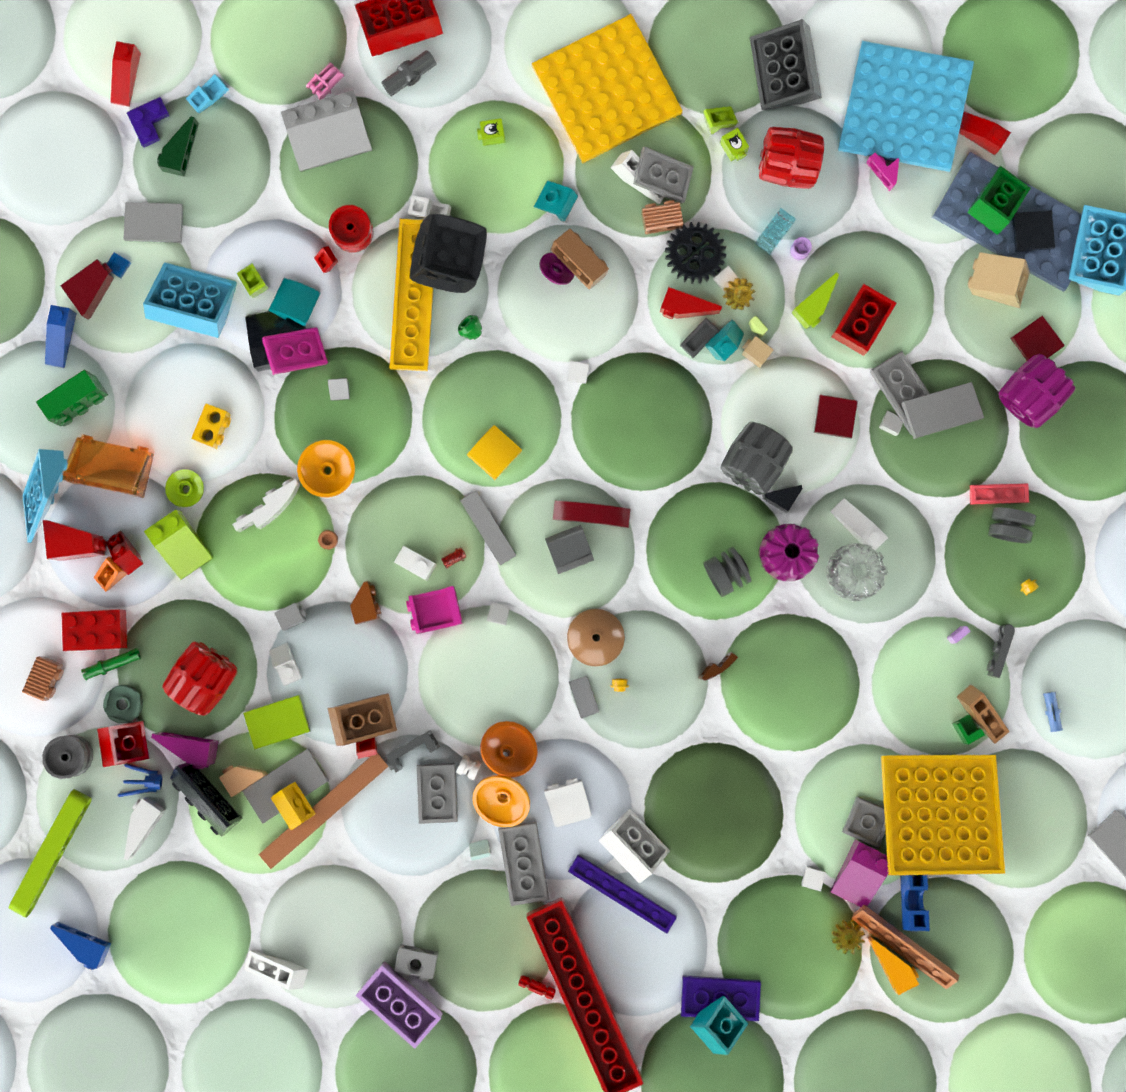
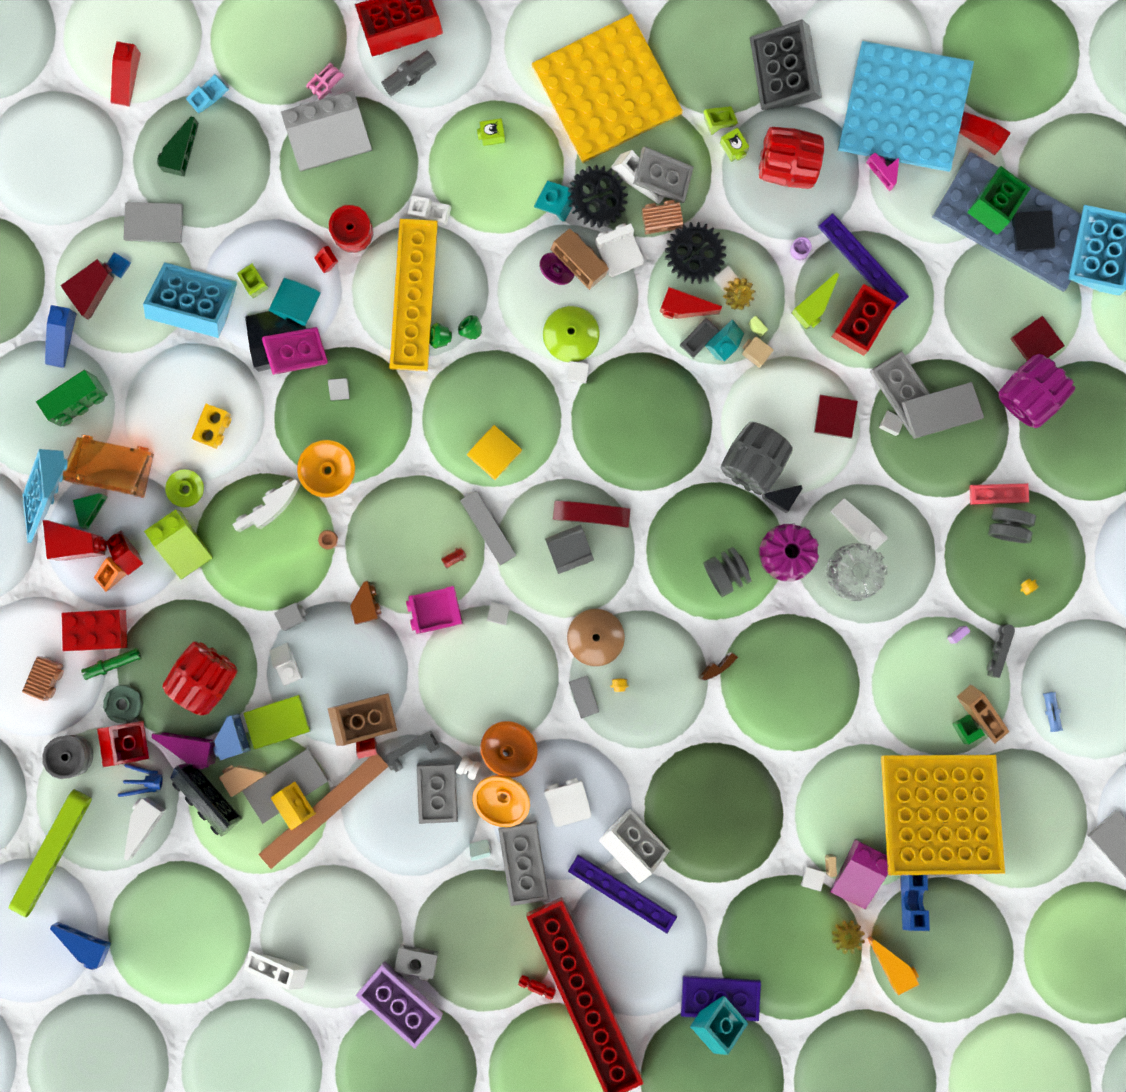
(88, 508): none -> green slope
(143, 119): dark purple plate -> none
(231, 738): none -> medium blue slope
(415, 563): white slope -> none
(440, 336): none -> green cone
(448, 253): black piece -> none
(567, 346): none -> lime dish
(591, 179): none -> black gear
(619, 249): none -> white bracket
(775, 231): clear light blue brick -> none
(830, 862): none -> tan tile
(862, 260): none -> dark purple tile
(866, 822): light grey tile -> none
(905, 947): nougat plate -> none
(999, 278): tan slope -> none

